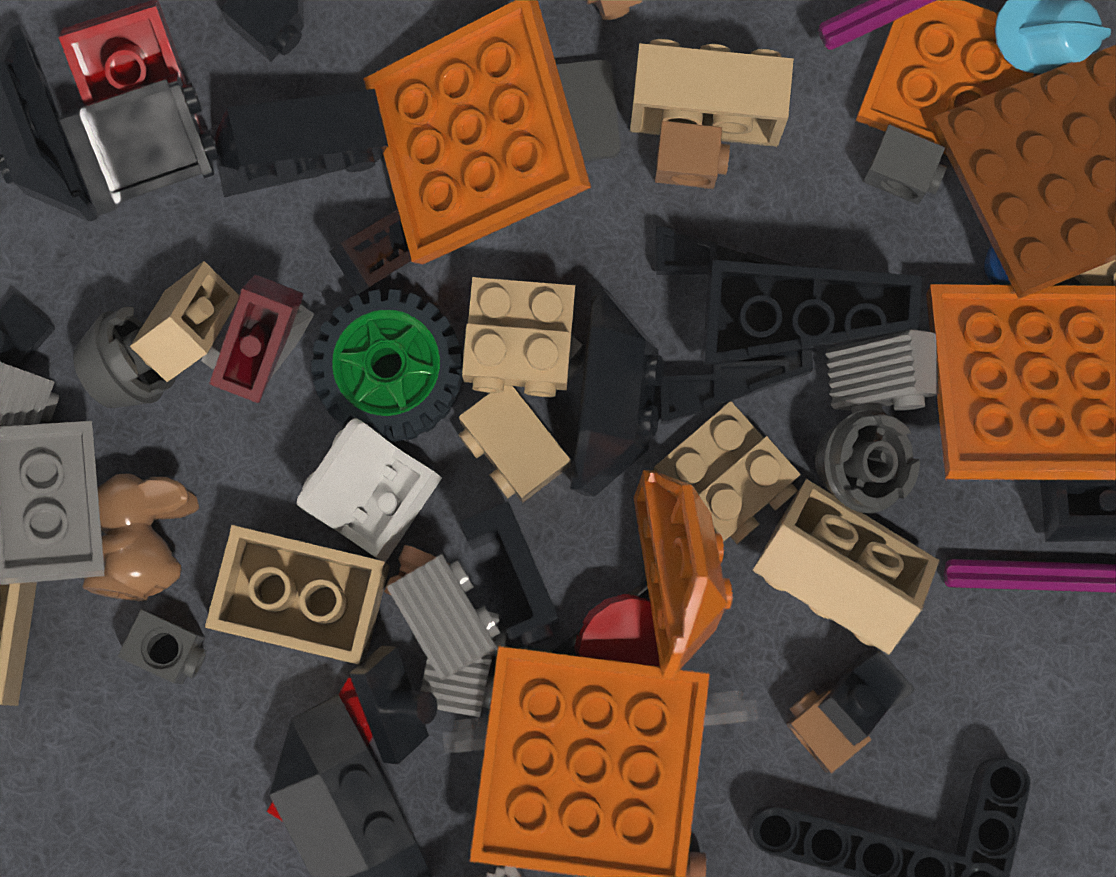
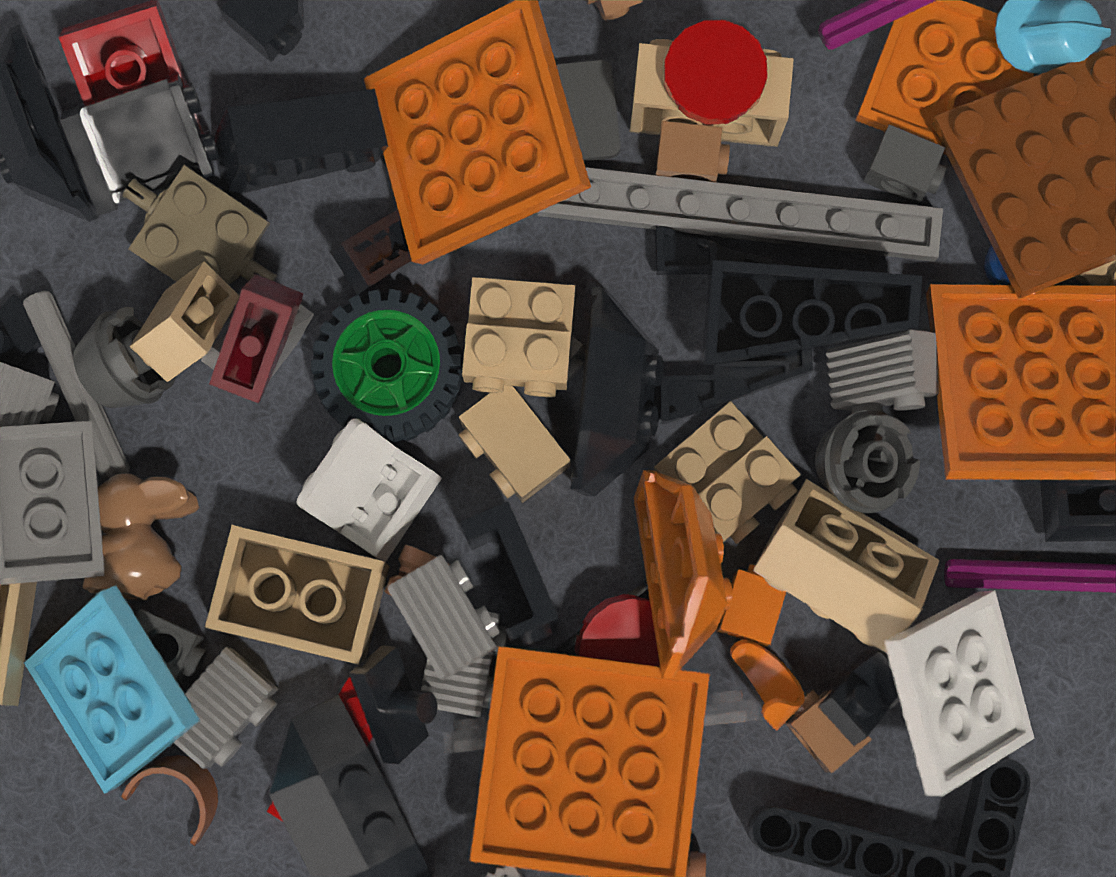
(59, 351): none -> light grey axle
(111, 690): none -> medium azure plate
(194, 776): none -> dark orange helmet
(197, 224): none -> dark tan plate
(225, 701): none -> light grey brick
(715, 71): none -> red tile
(753, 608): none -> orange brick
(755, 214): none -> light grey plate
(771, 679): none -> orange helmet
(959, 692): none -> white plate

